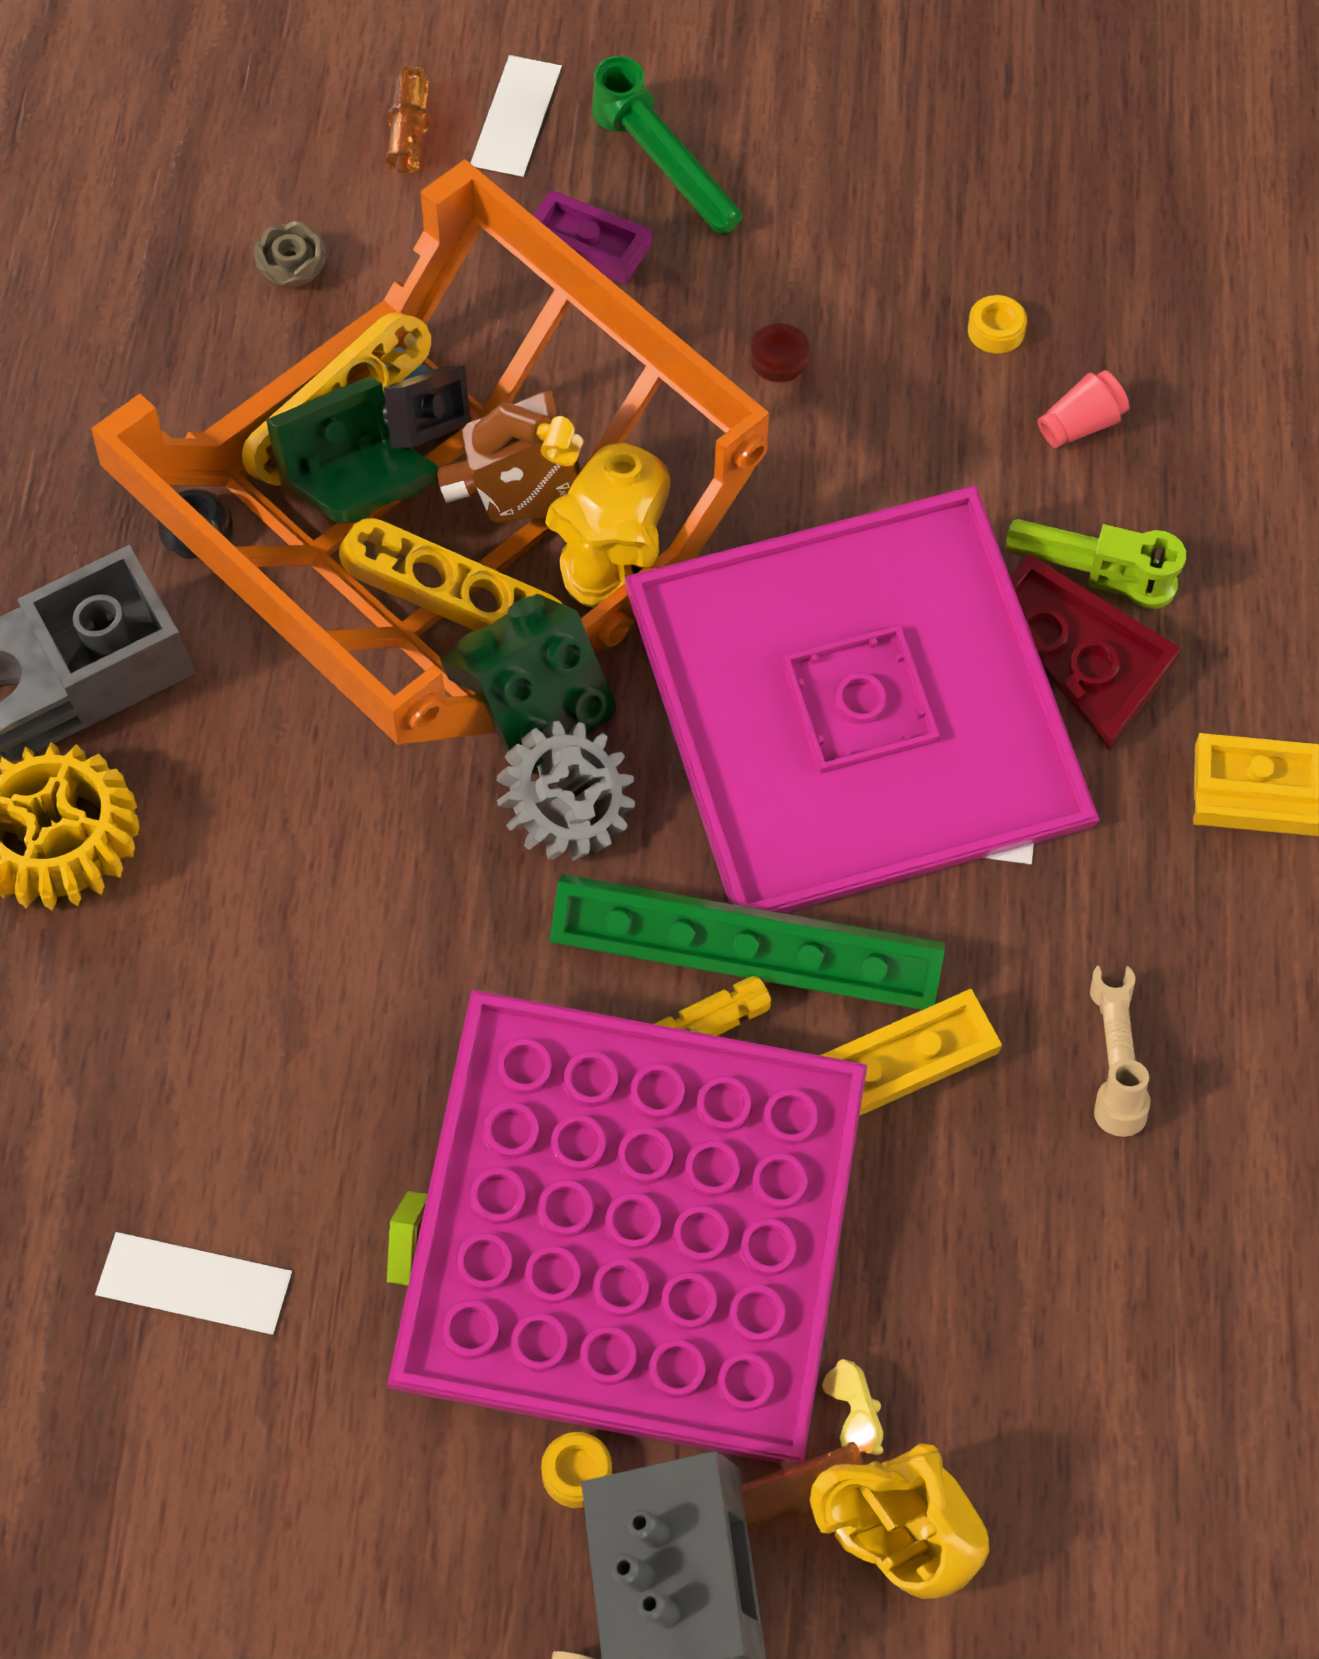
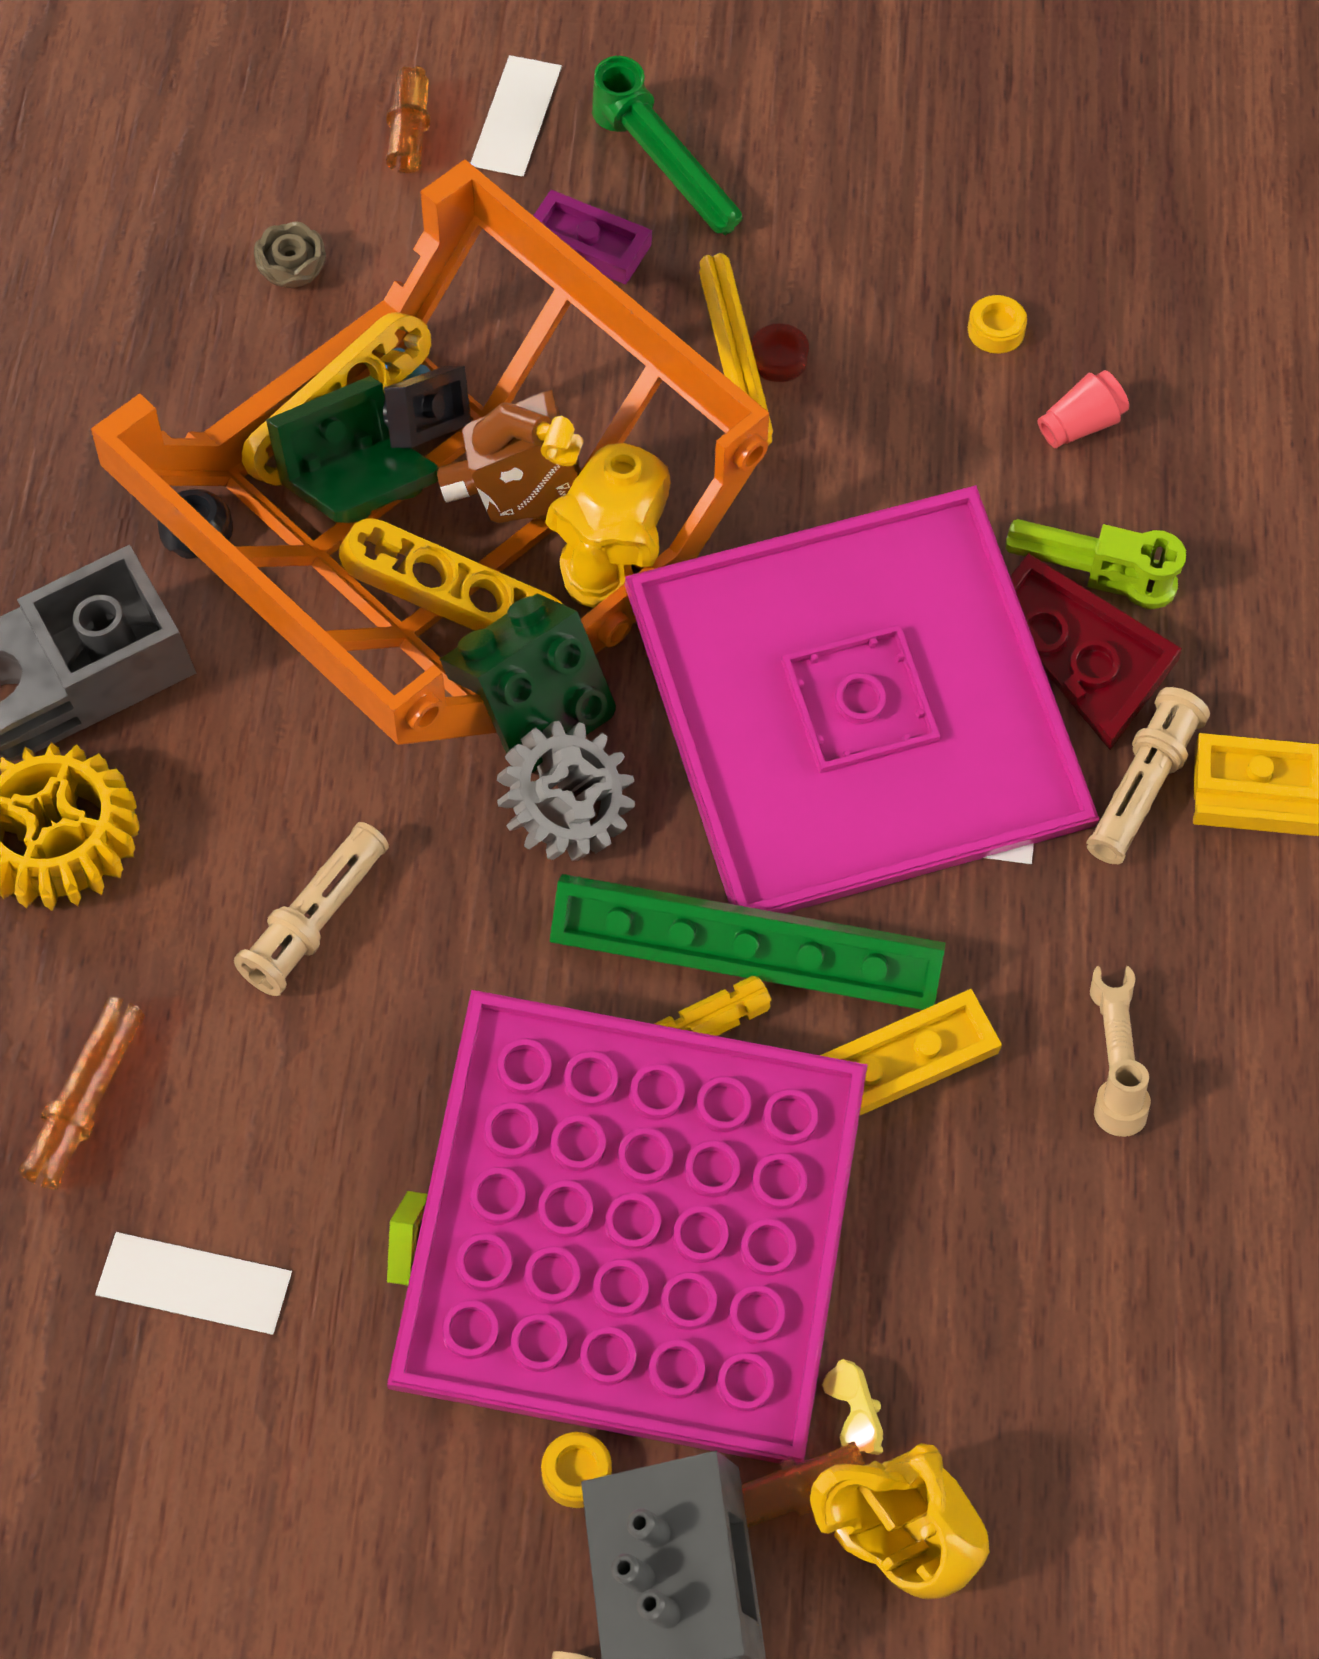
(71, 1114): none -> clear orange pin
(301, 934): none -> tan pin
(731, 328): none -> yellow axle
(1157, 752): none -> tan pin

